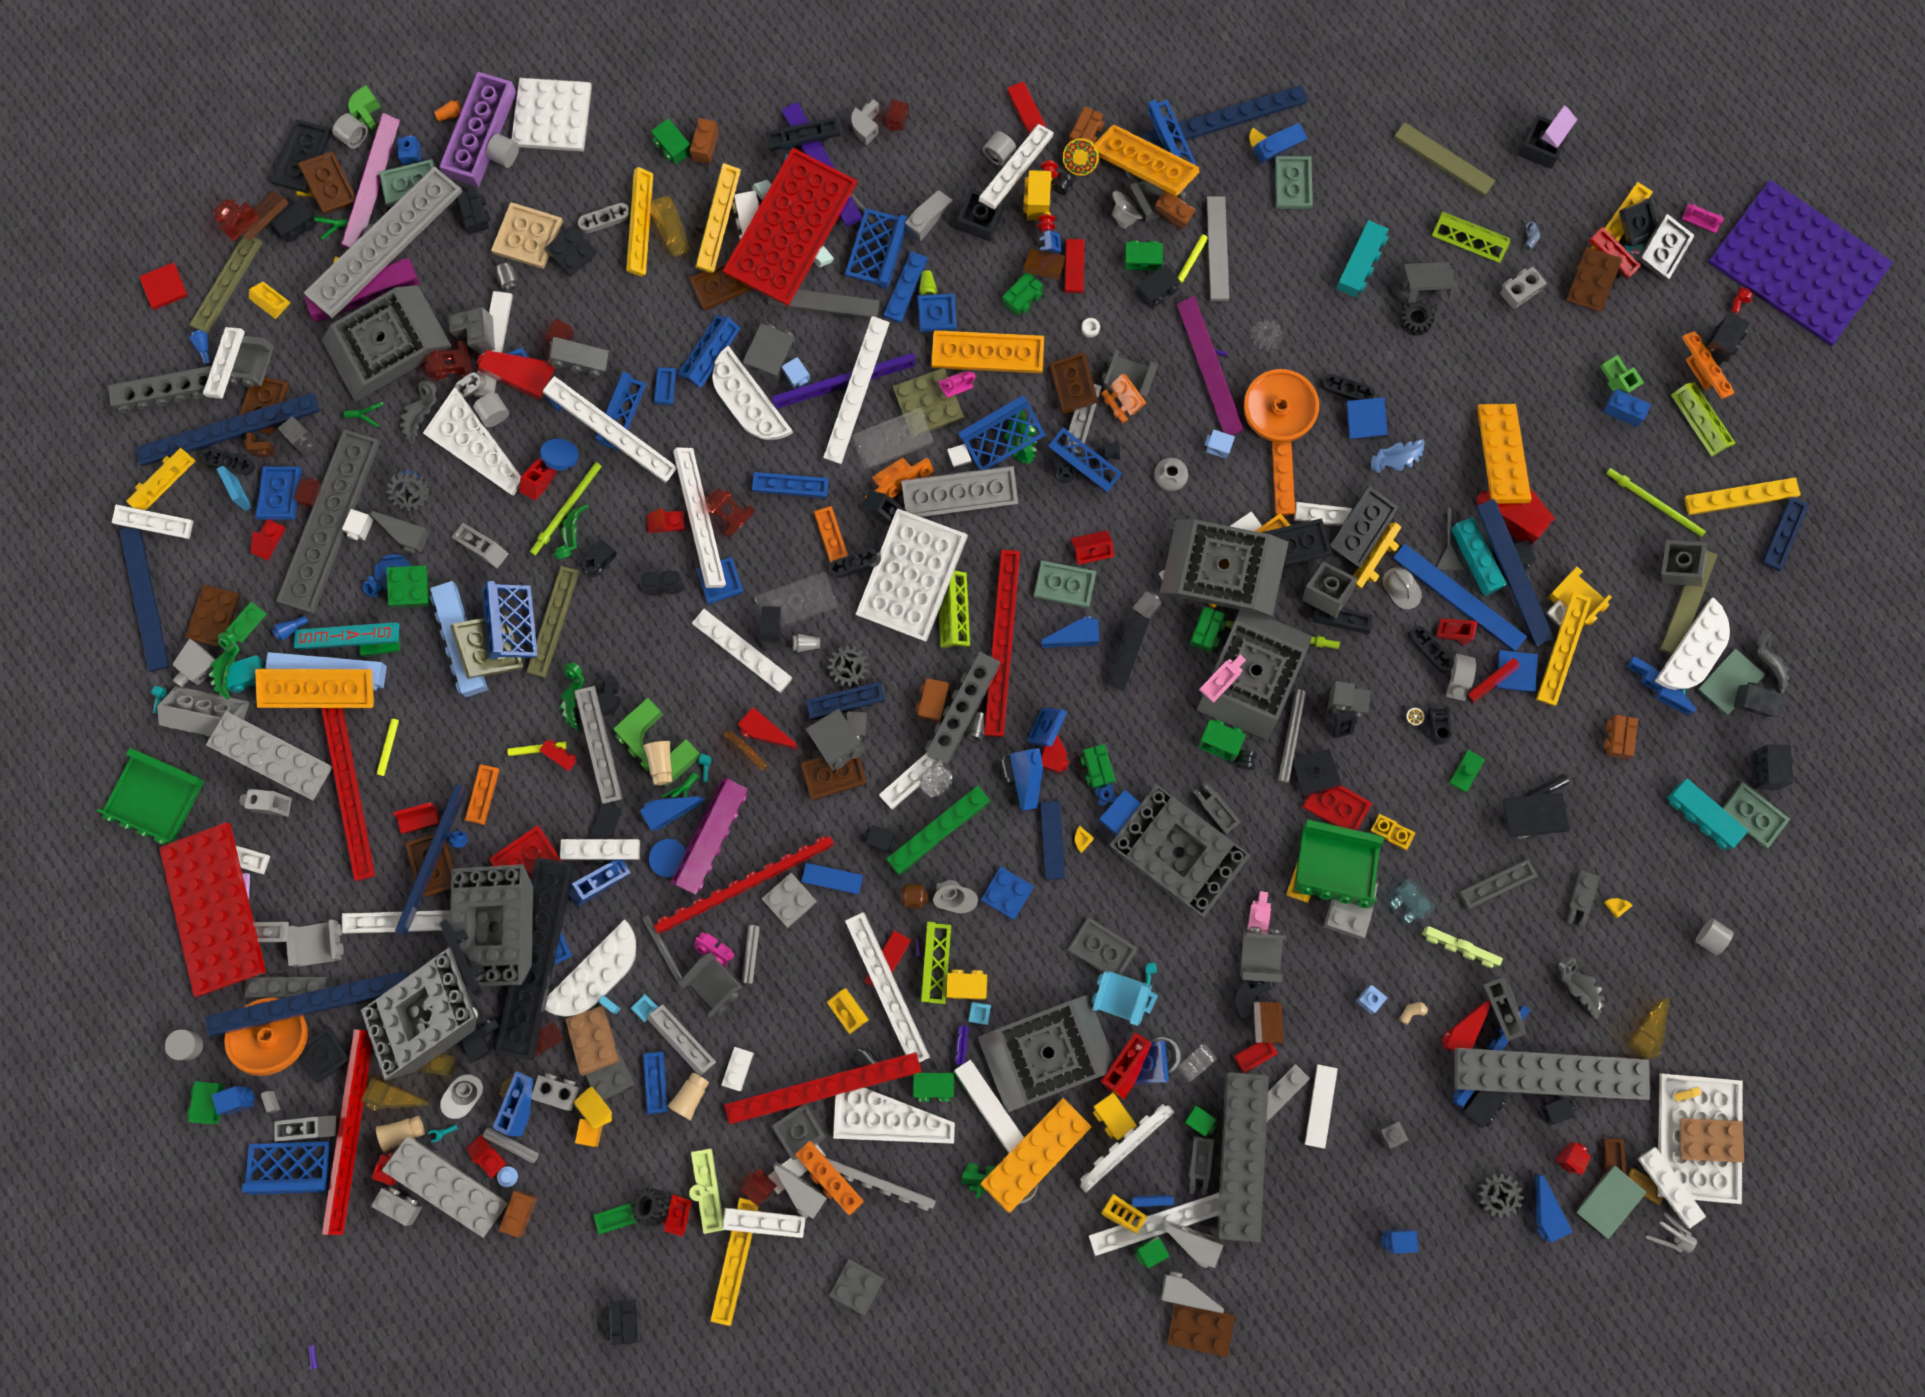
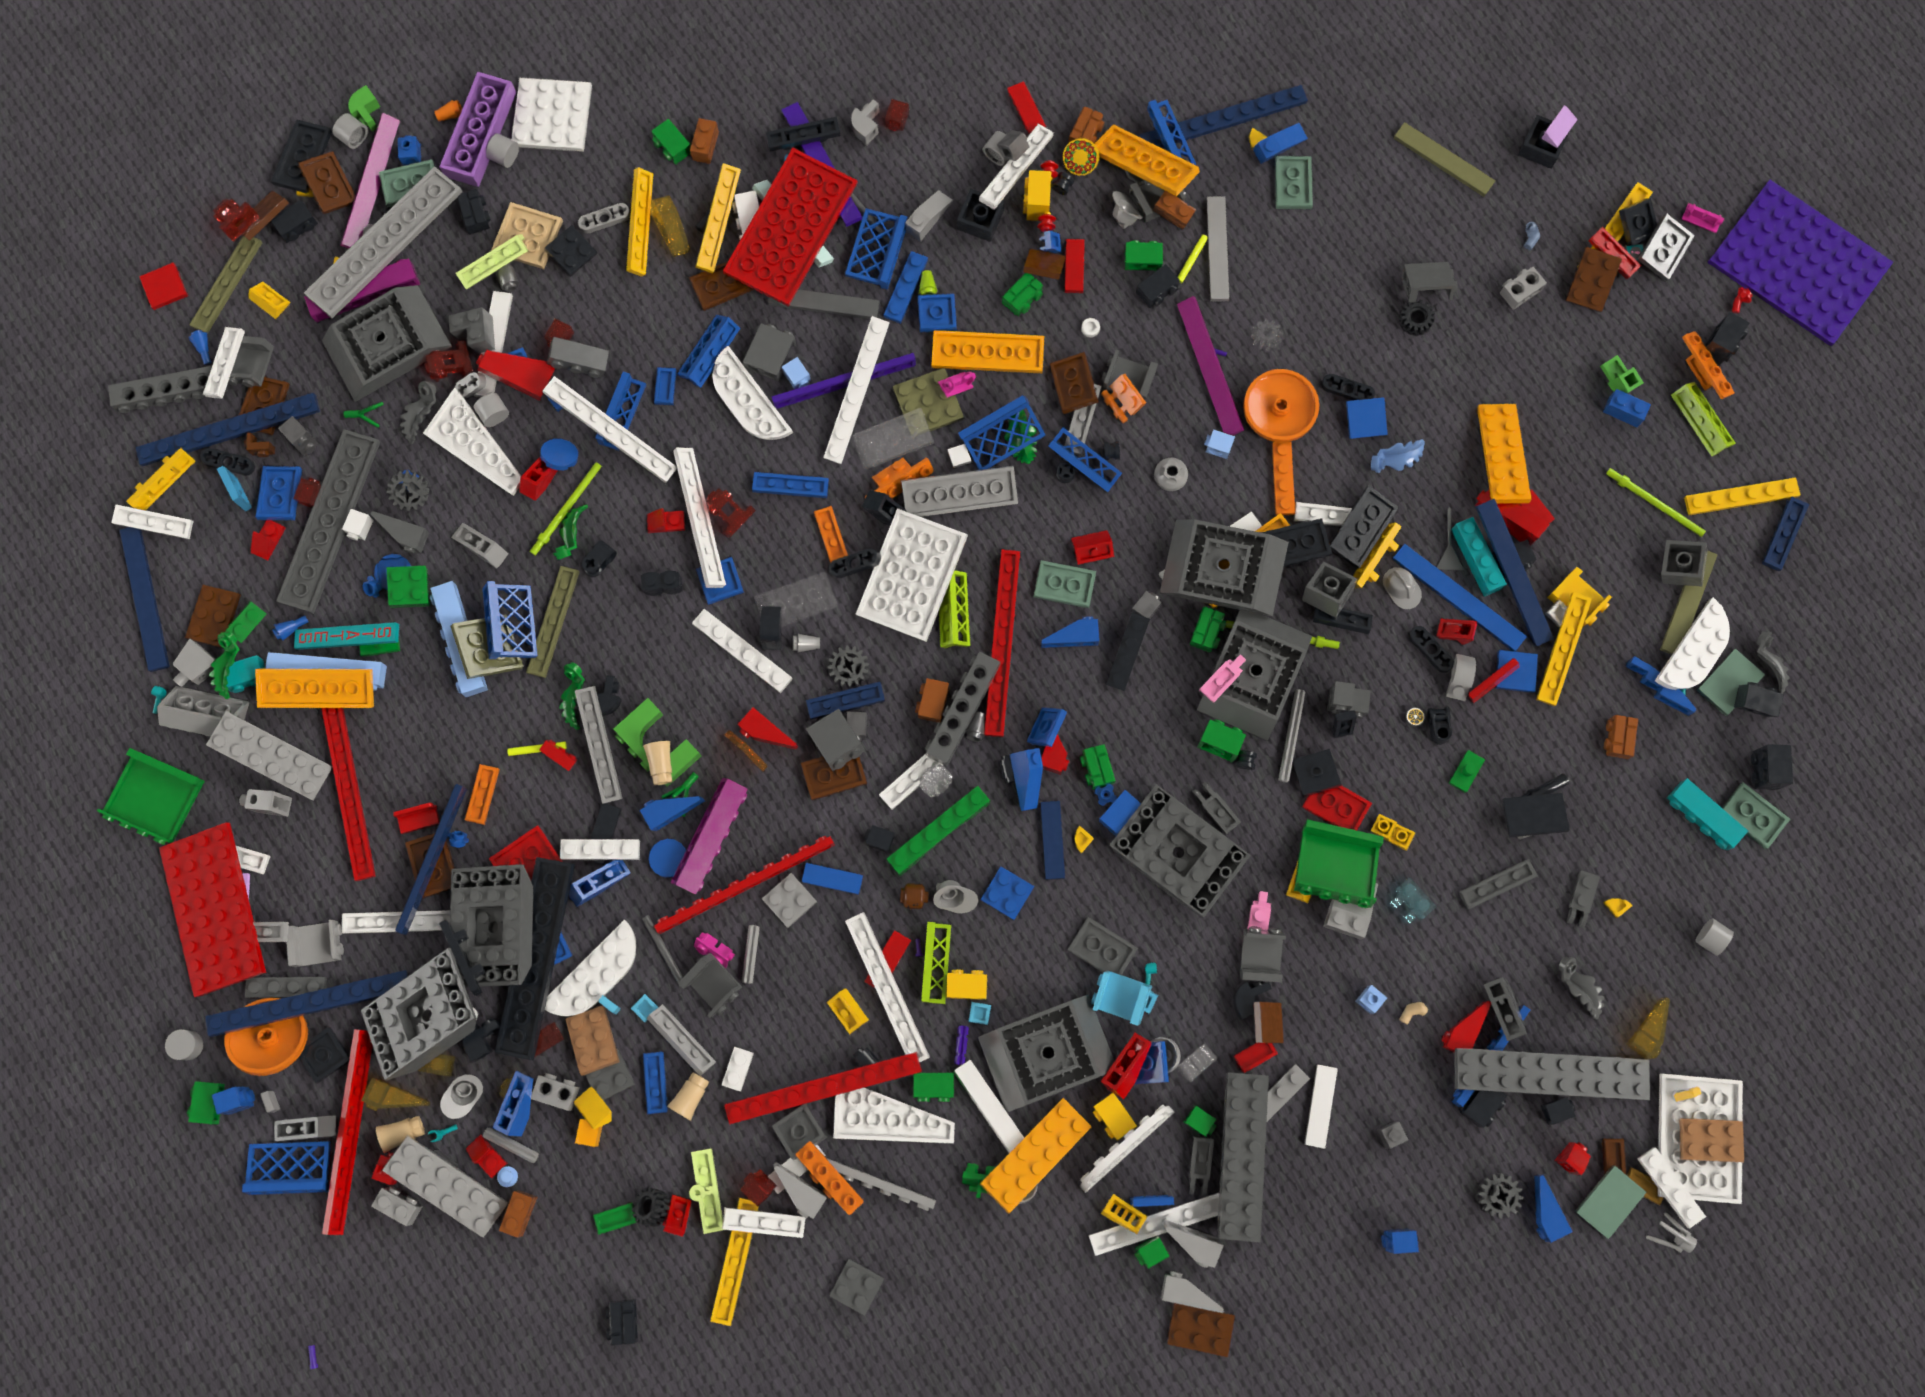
(337, 223): green plant -> none
(387, 747): neon yellow bar -> none
(492, 261): none -> yellowish green fence
(706, 761): teal hand -> none
(1013, 145): none -> flat silver brick
(1362, 258): teal brick -> none
(1470, 951): yellowish green hinge -> none
(1473, 230): lime fence -> none

